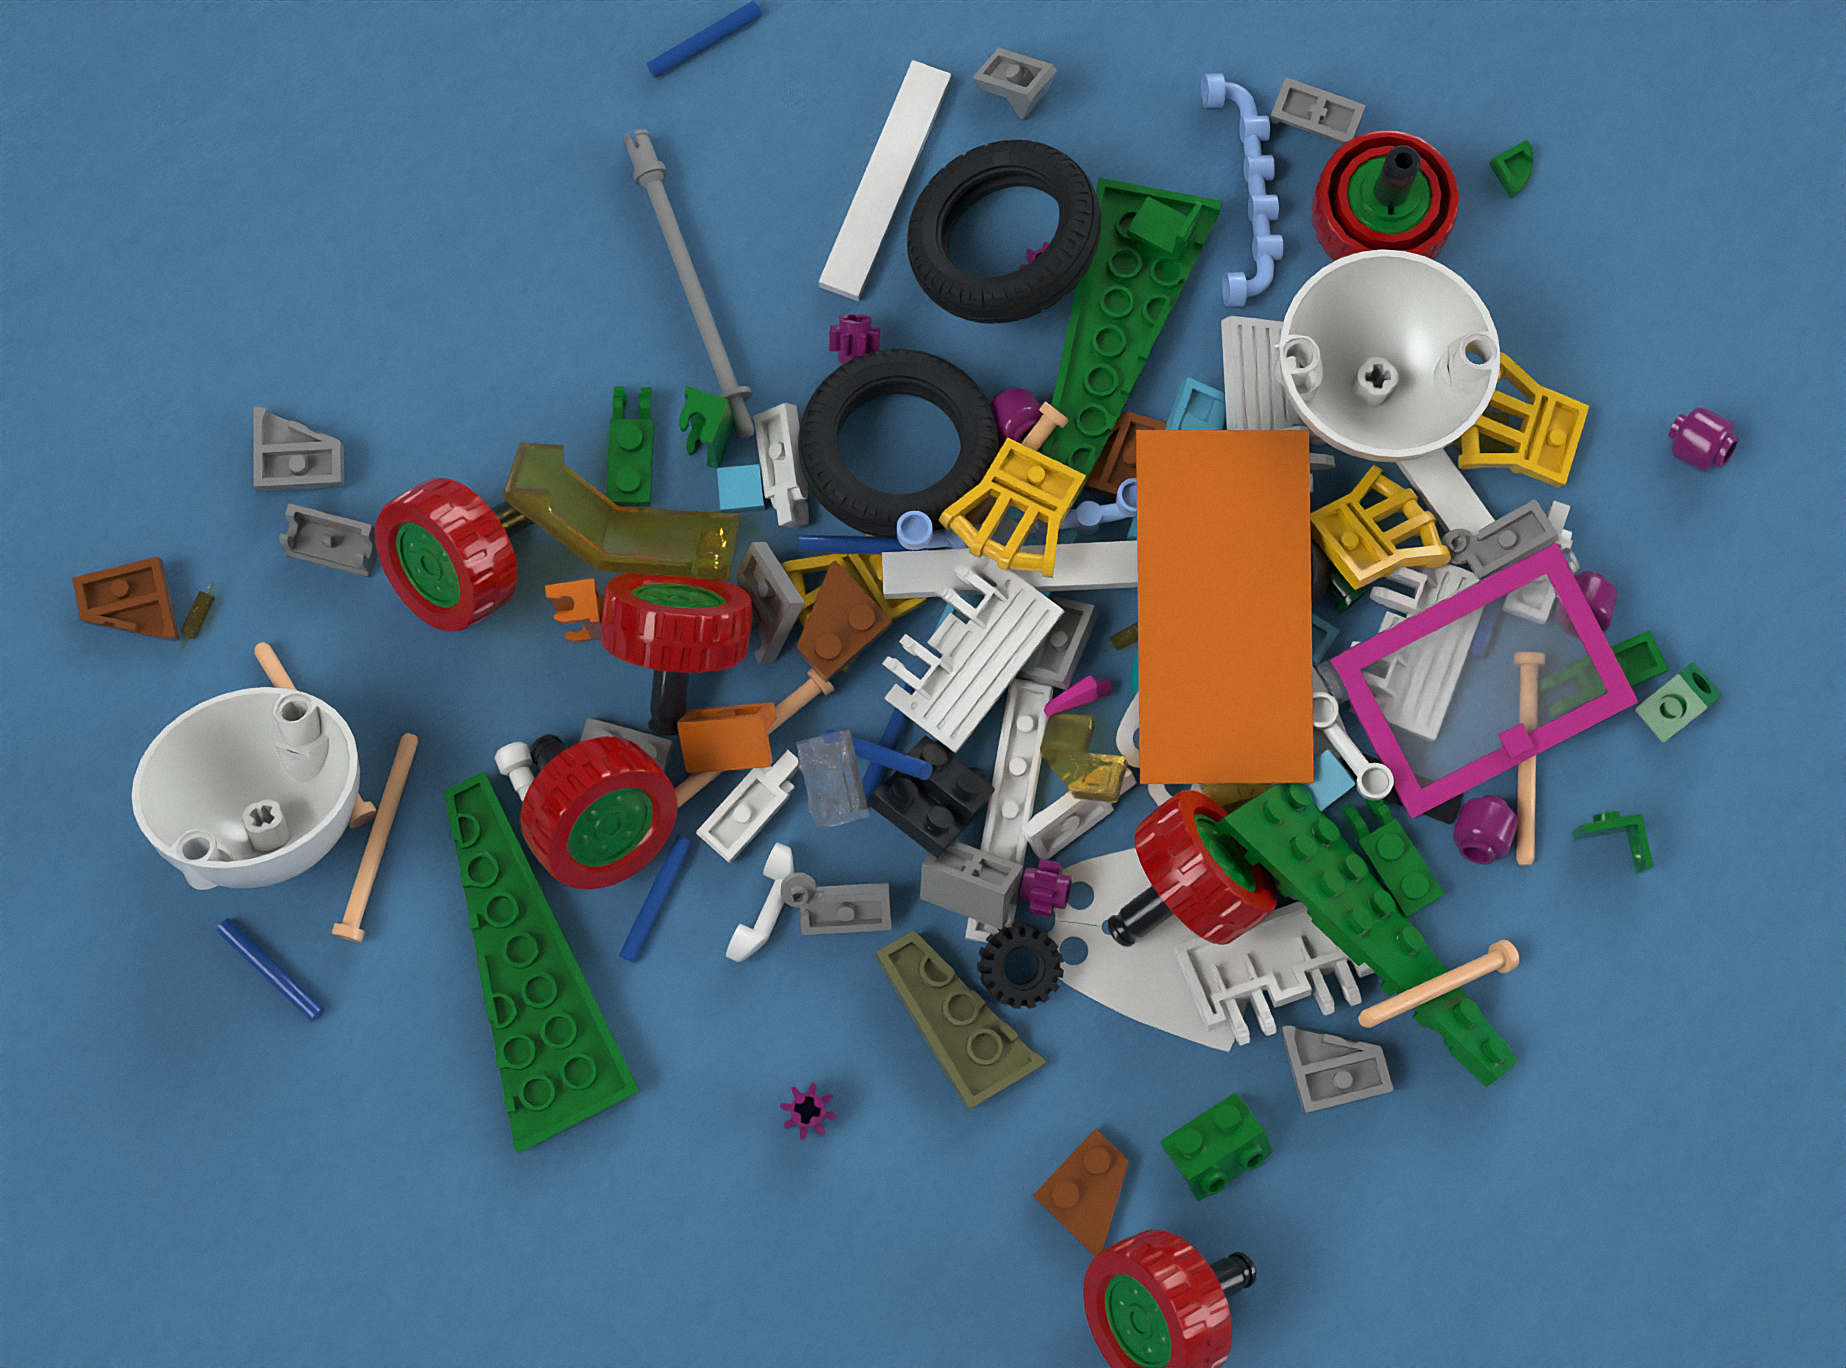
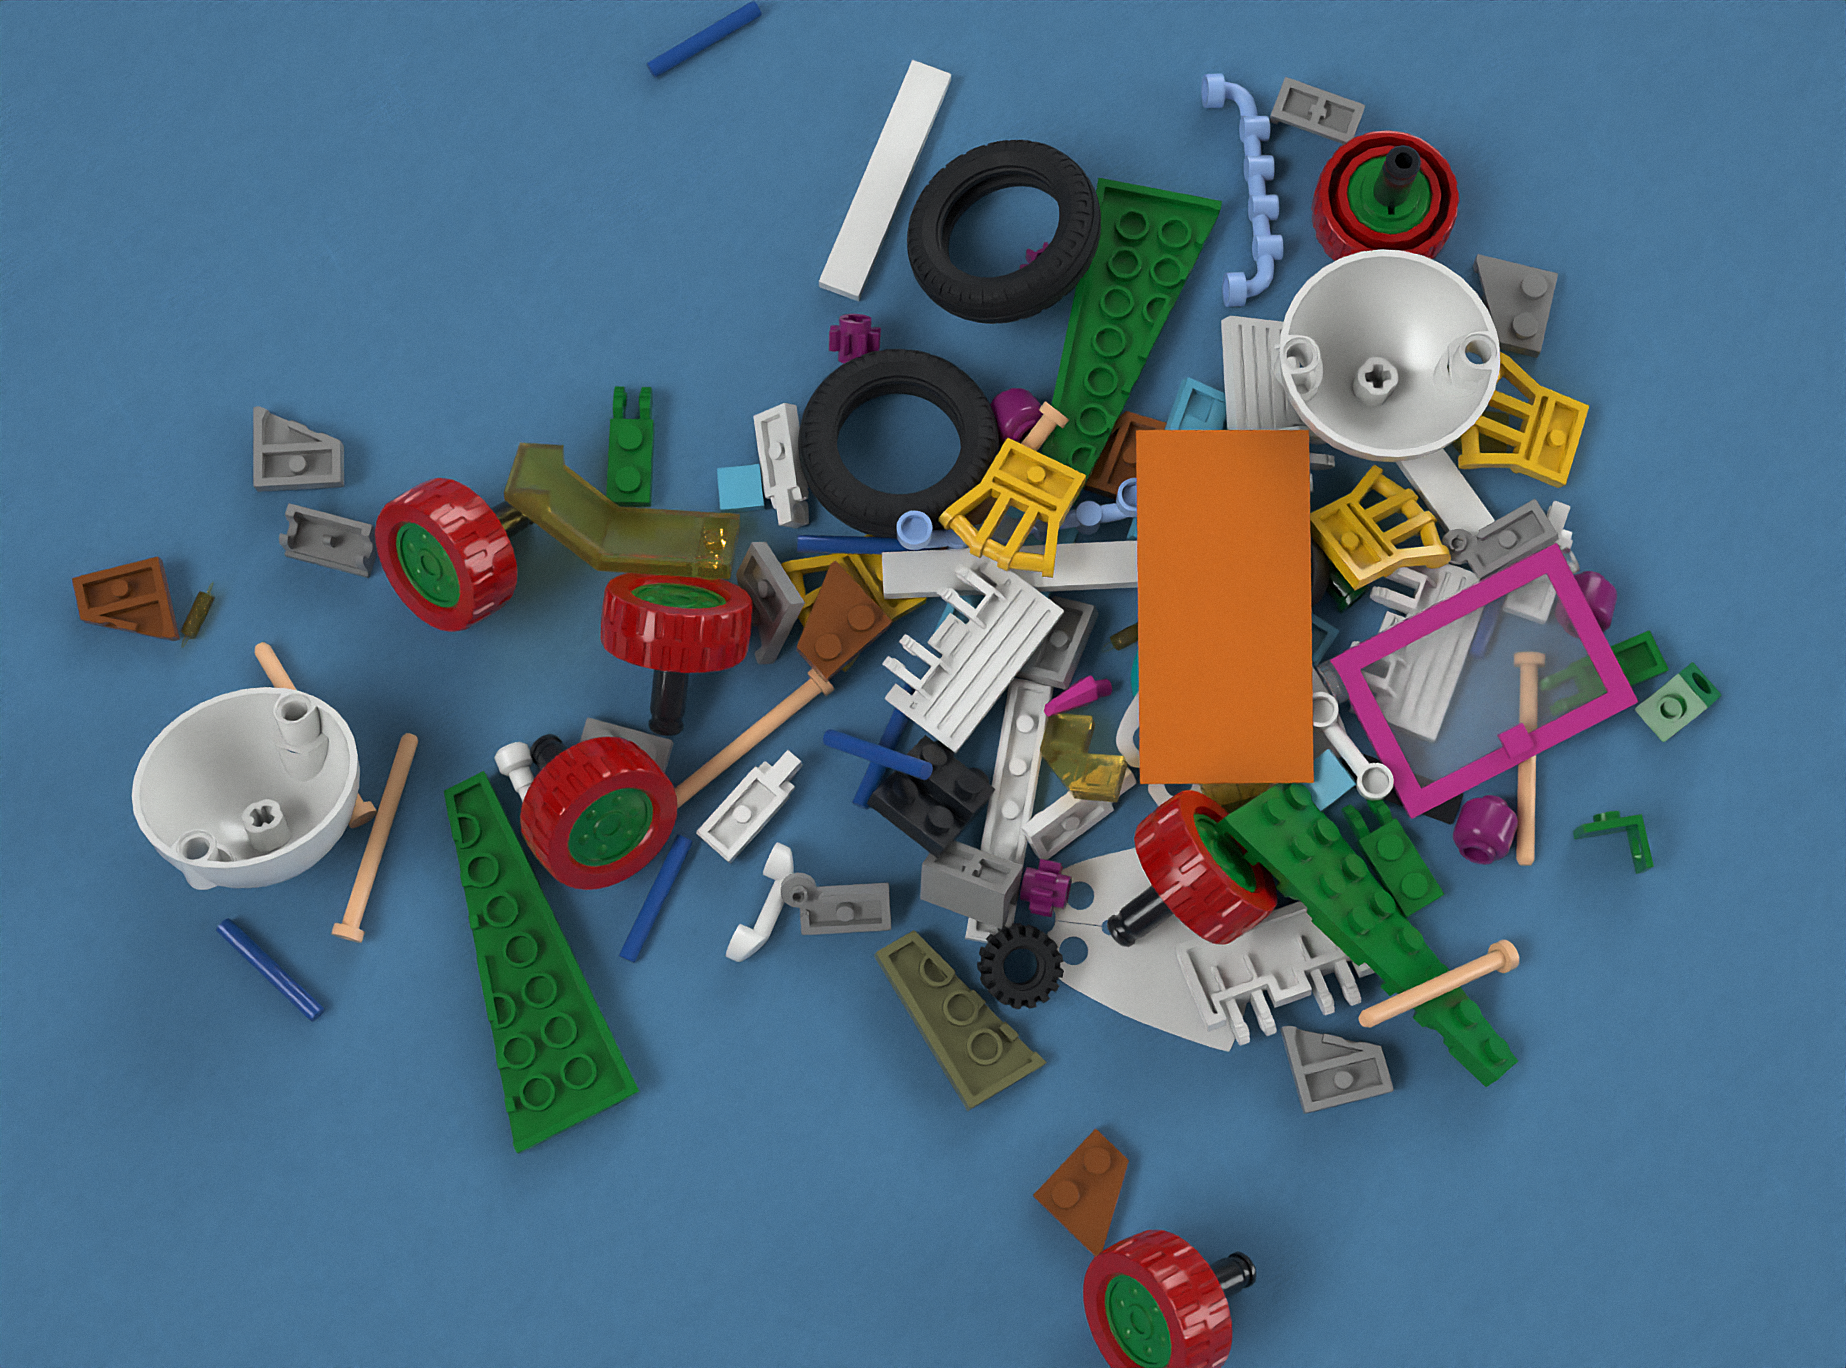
(578, 603): orange hinge -> none
(650, 174): light grey bar -> none
(710, 423): green hinge -> none
(726, 737): orange panel -> none
(801, 1100): magenta gear -> none
(832, 779): clear bracket -> none
(1017, 78): light grey slope -> none
(1164, 227): green bracket -> none
(1217, 1147): green bracket -> none
(1514, 167): green tile -> none
(1517, 302): none -> light grey wing
(1703, 439): magenta head -> none

